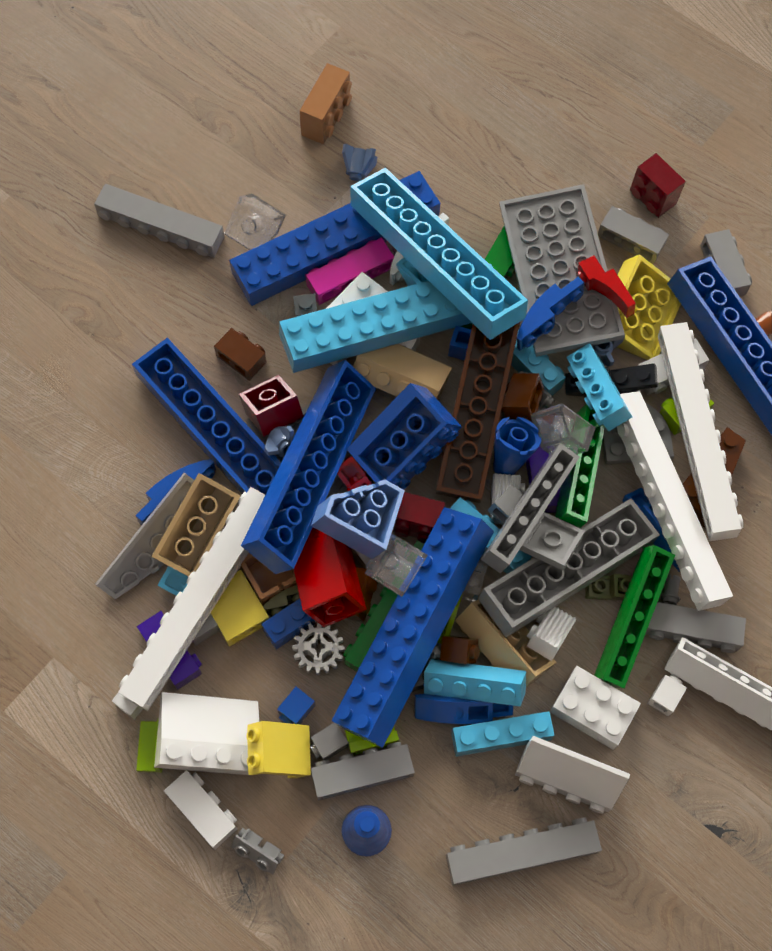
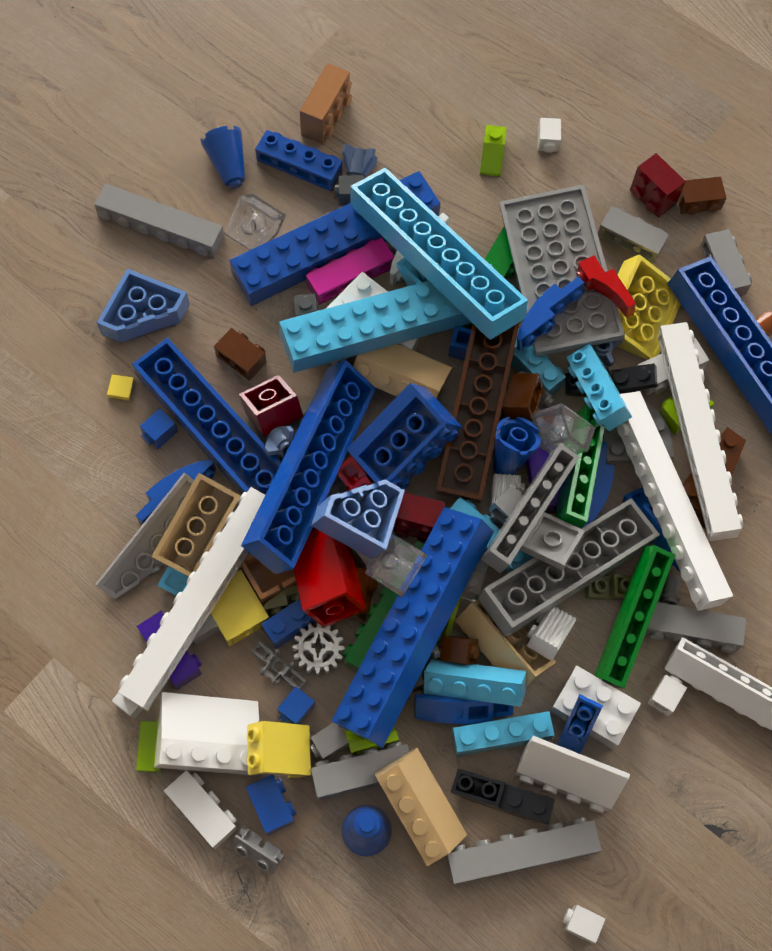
(120, 387): none -> light yellow tile
(141, 307): none -> medium blue brick
(158, 429): none -> blue brick
(226, 154): none -> blue cone
(270, 804): none -> blue brick
(286, 669): none -> light grey piece
(299, 160): none -> blue brick
(342, 189): none -> dark grey brick
(421, 806): none -> tan slope
(493, 150): none -> lime slope
(502, 797): none -> black slope
(549, 134): none -> white brick
(579, 724): none -> blue slope
(583, 923): none -> white brick
(602, 485): none -> blue slope
(702, 195): none -> reddish brown brick

